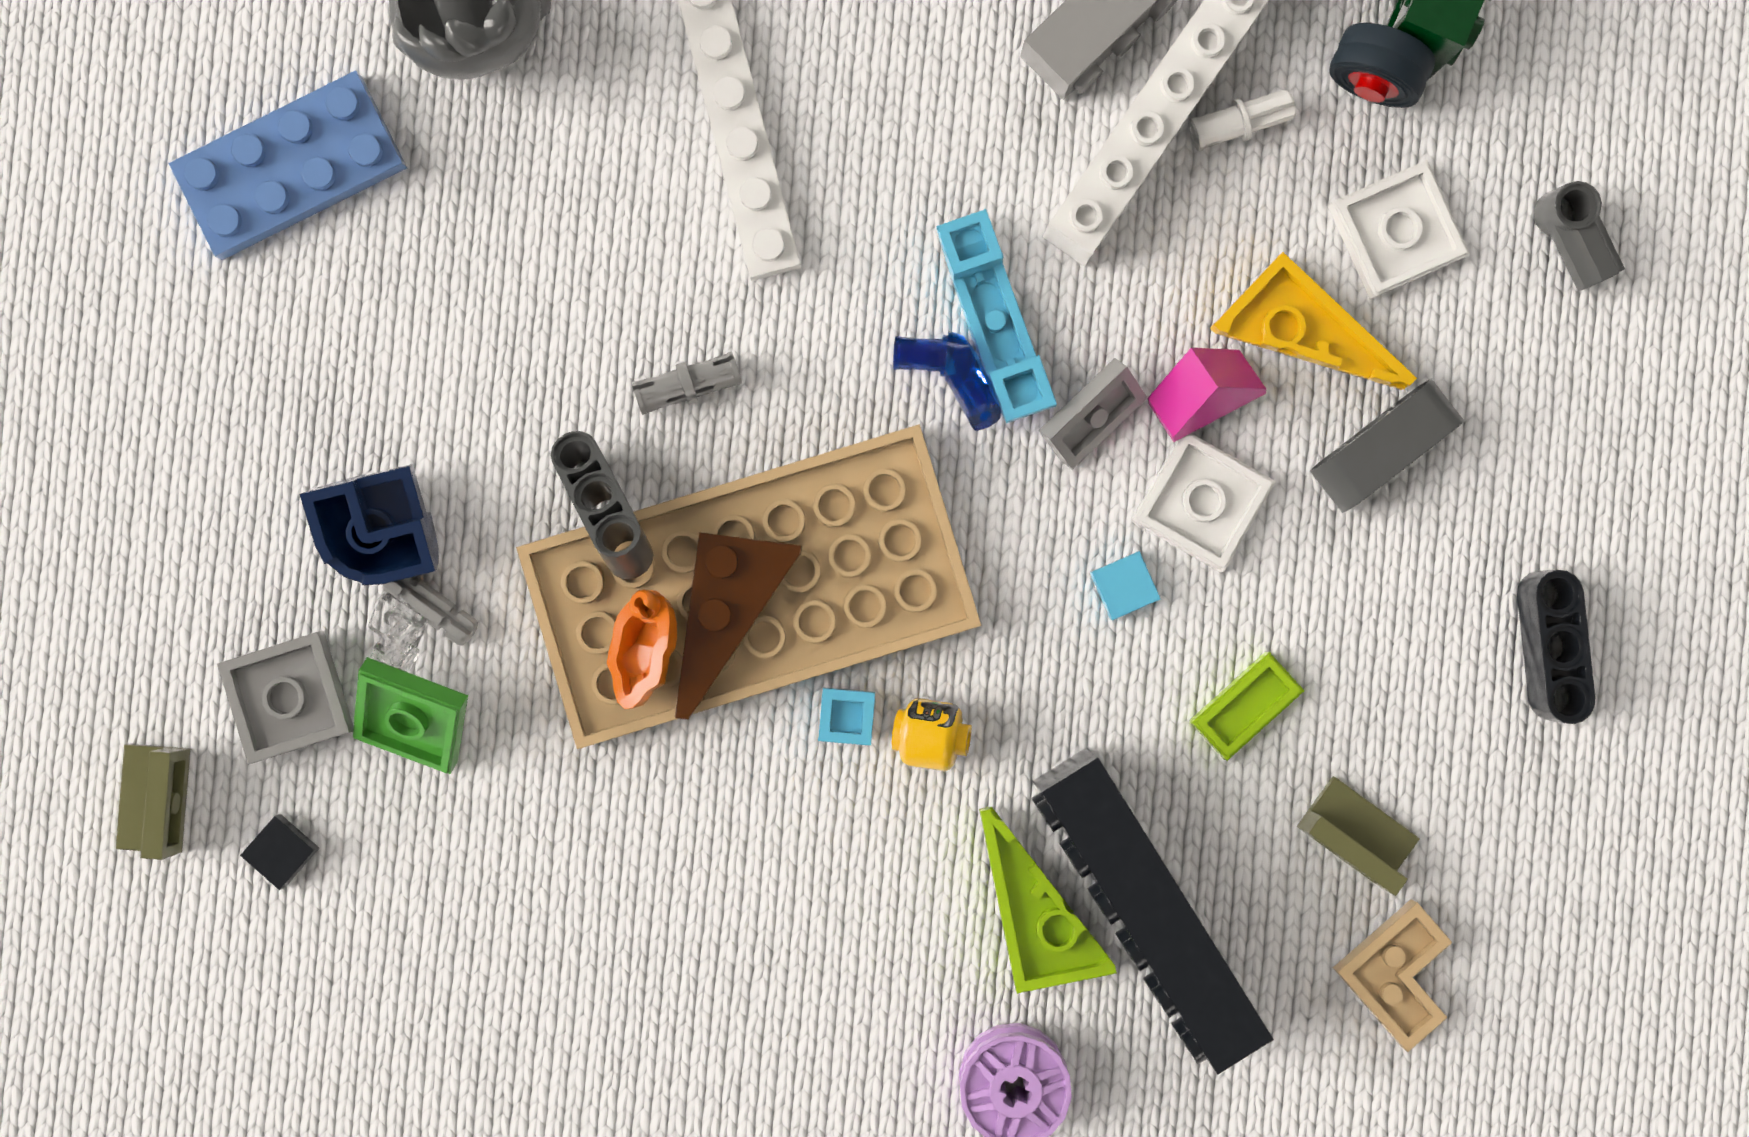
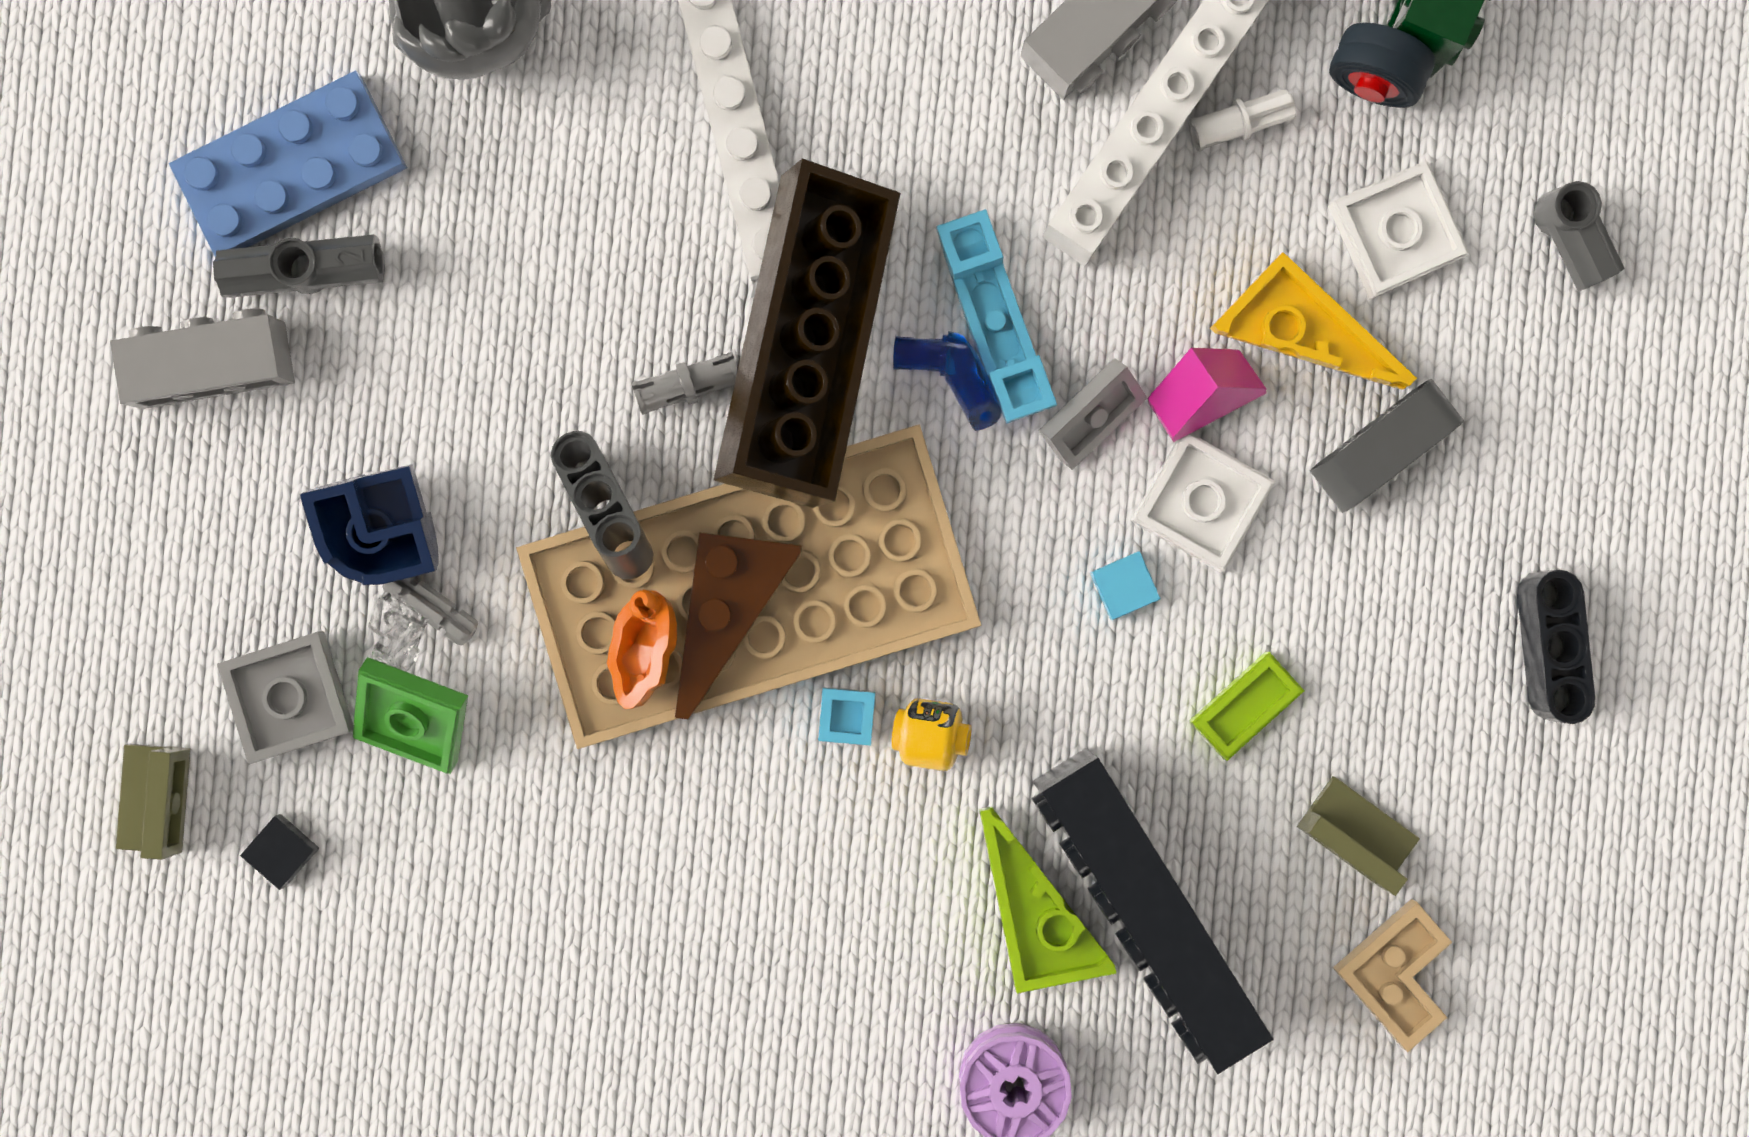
(202, 359): none -> light grey brick
(268, 267): none -> dark grey piece
(807, 335): none -> dark brown brick

